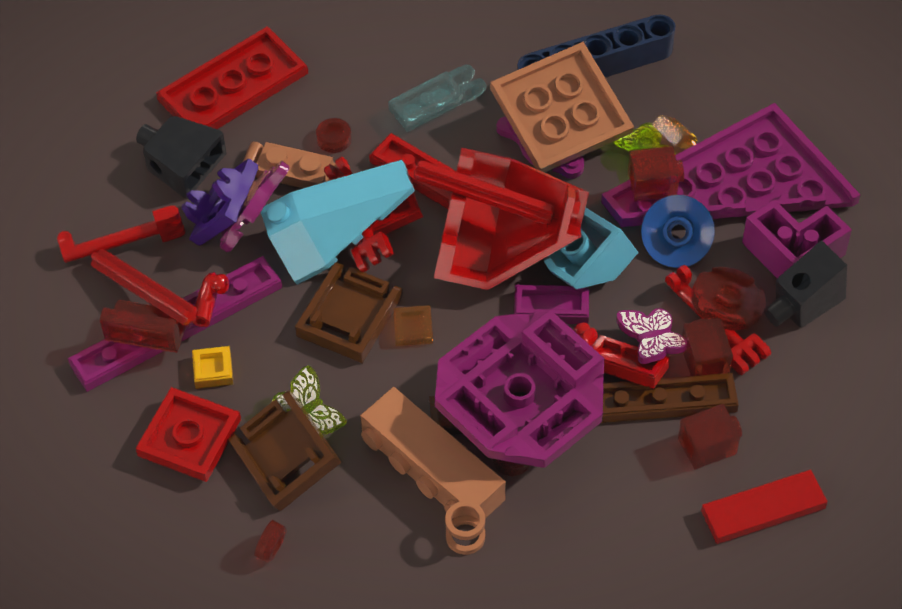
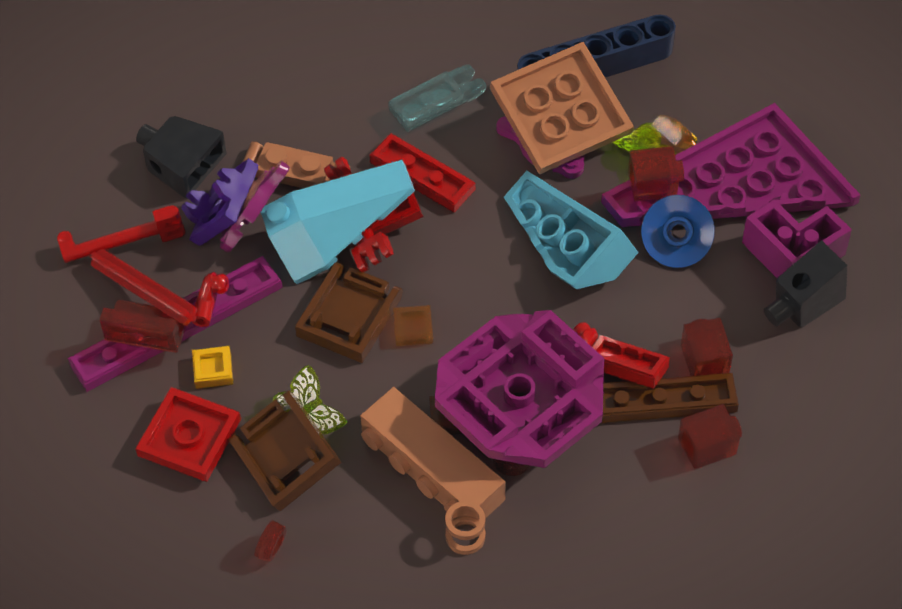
(234, 81): red tile -> none
(333, 135): clear red tile -> none
(484, 192): red axle -> none
(490, 244): red panel -> none
(565, 301): magenta tile -> none
(652, 333): magenta animal -> none
(728, 296): clear red tile -> none
(744, 351): red hinge -> none
(764, 506): red tile -> none

